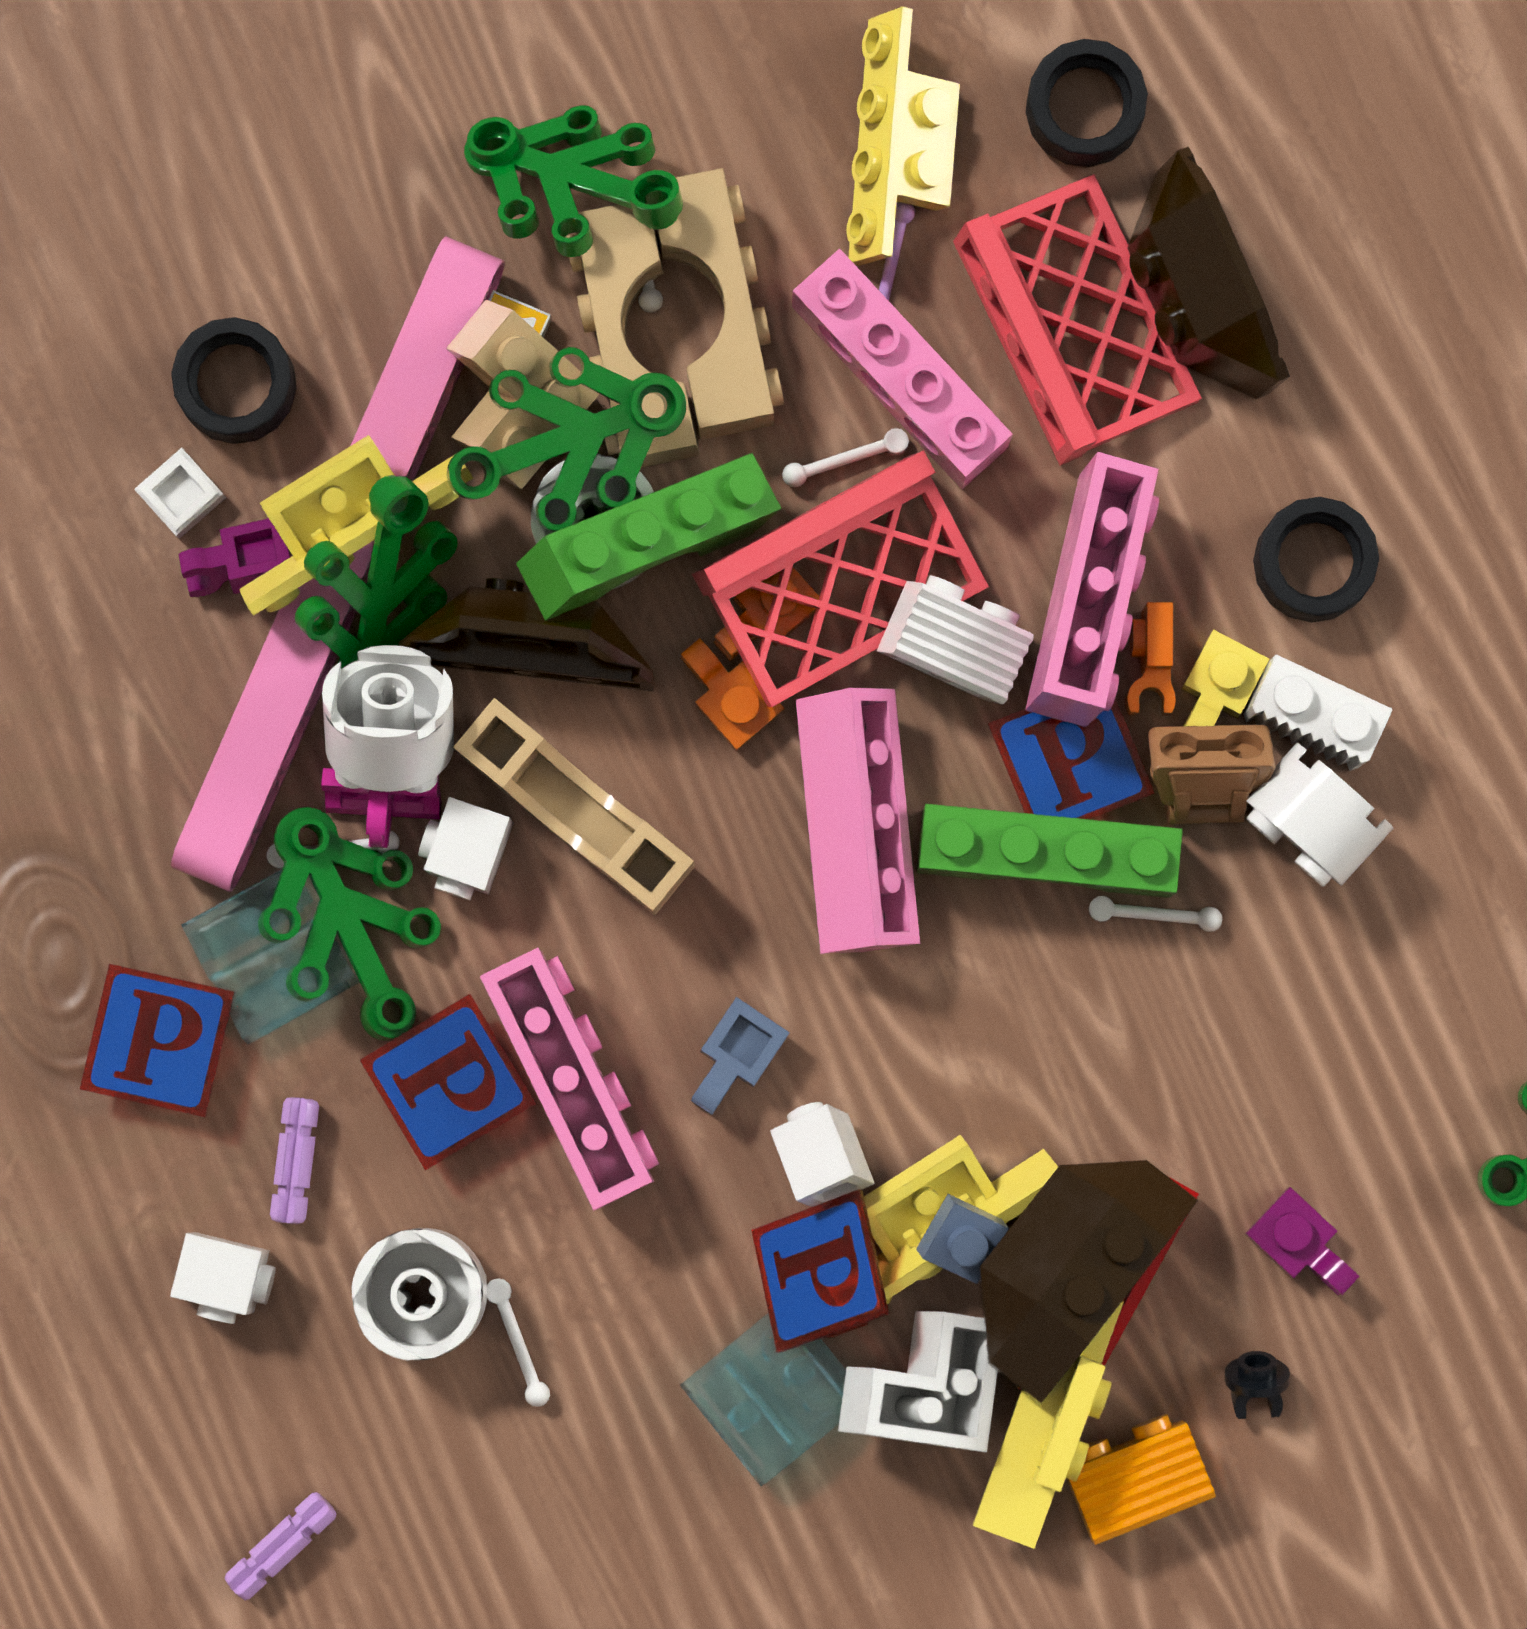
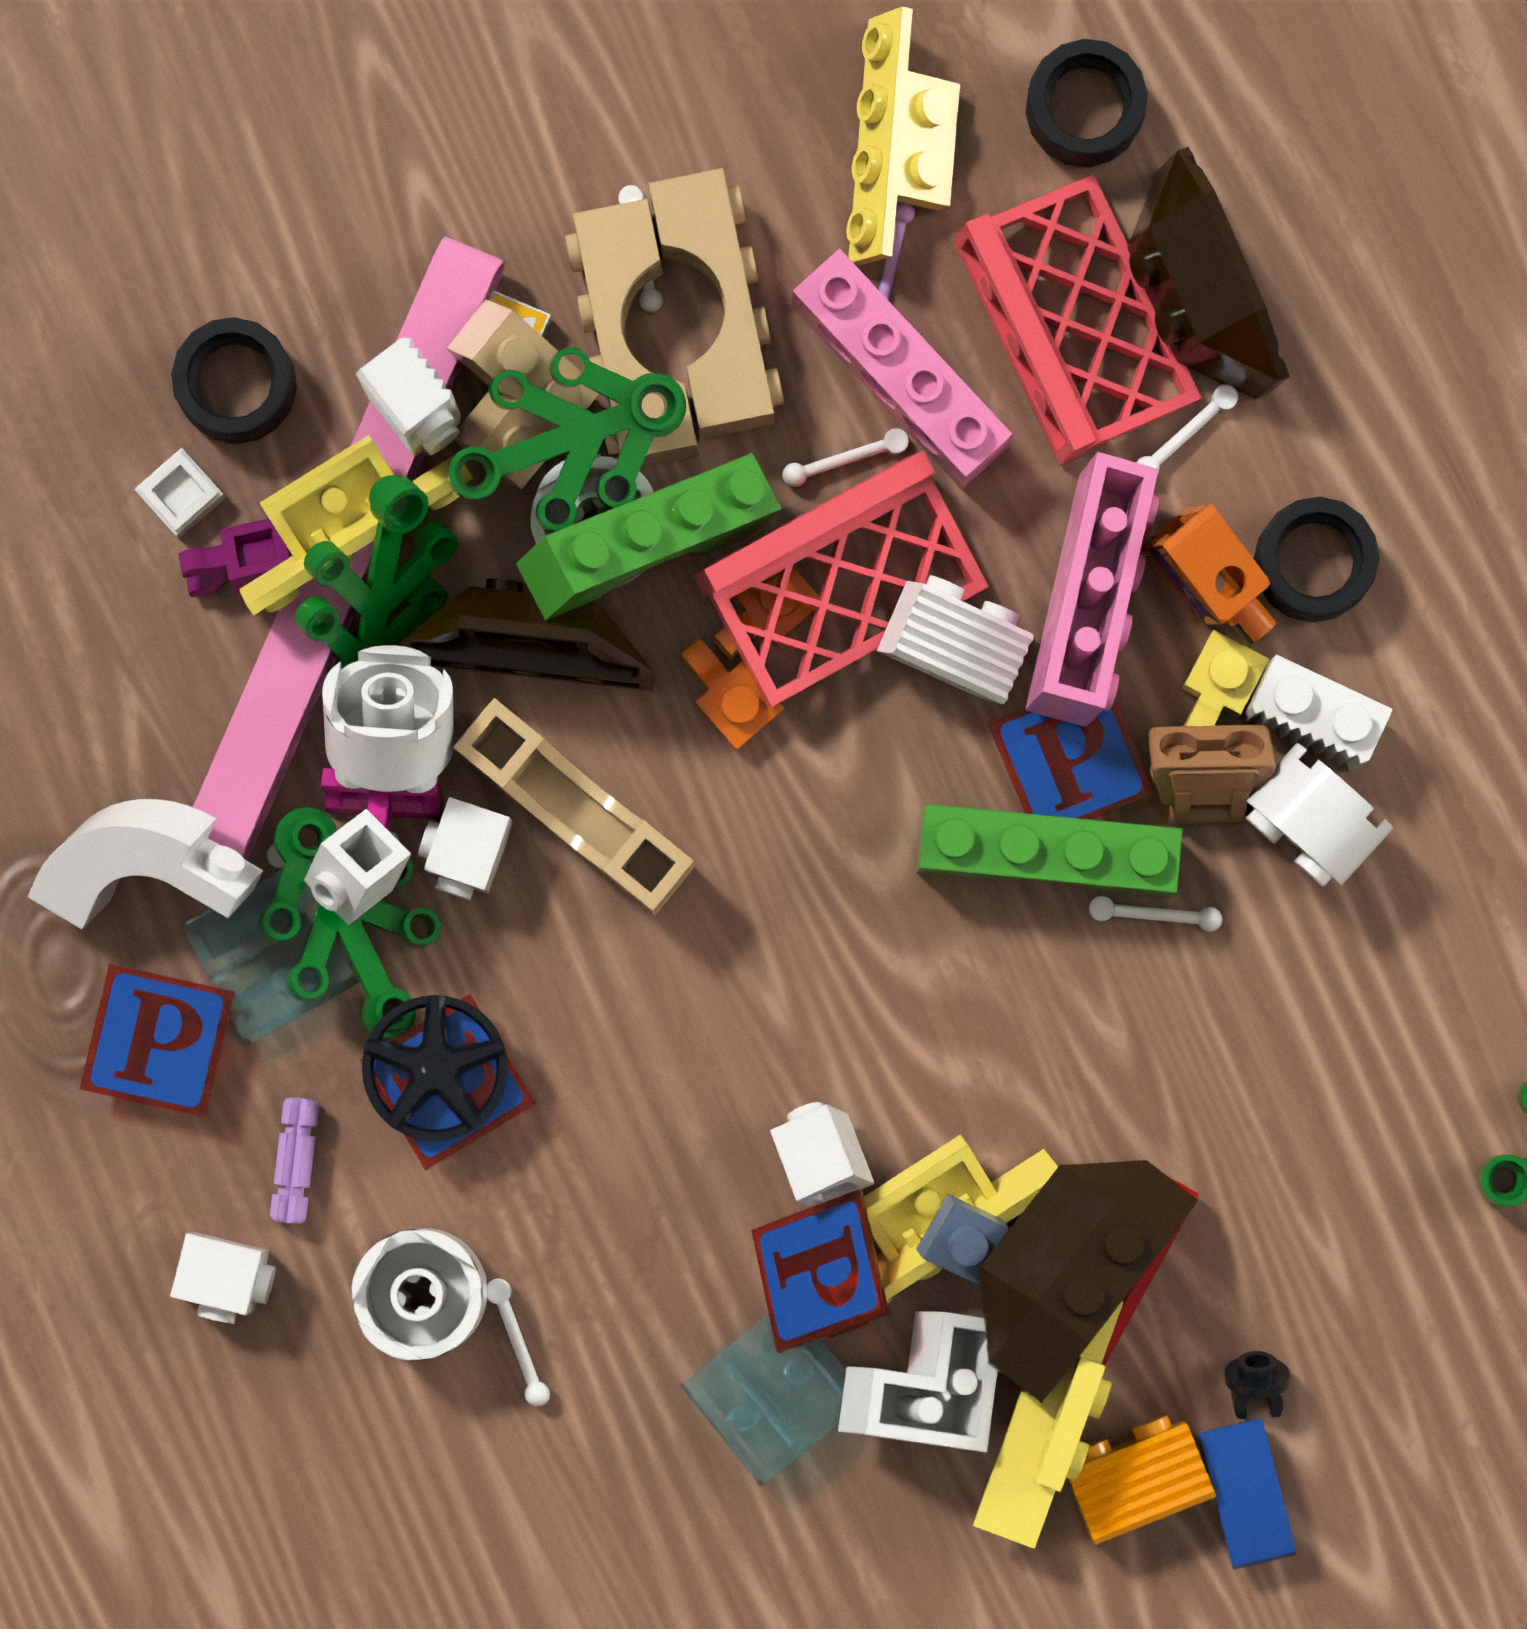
(142, 840): none -> white arch
(280, 1546): lavender axle -> none
(356, 867): none -> white brick
(411, 398): none -> white brick
(434, 1068): none -> black wheel
(501, 149): green plant -> none
(567, 1078): bright pink brick -> none
(740, 1048): sand blue plate -> none
(853, 823): bright pink brick -> none
(1153, 642): orange plate -> none
(1189, 557): none -> orange torso
(1222, 399): none -> white hinge
(1247, 1493): none -> blue slope
(1296, 1238): magenta plate -> none

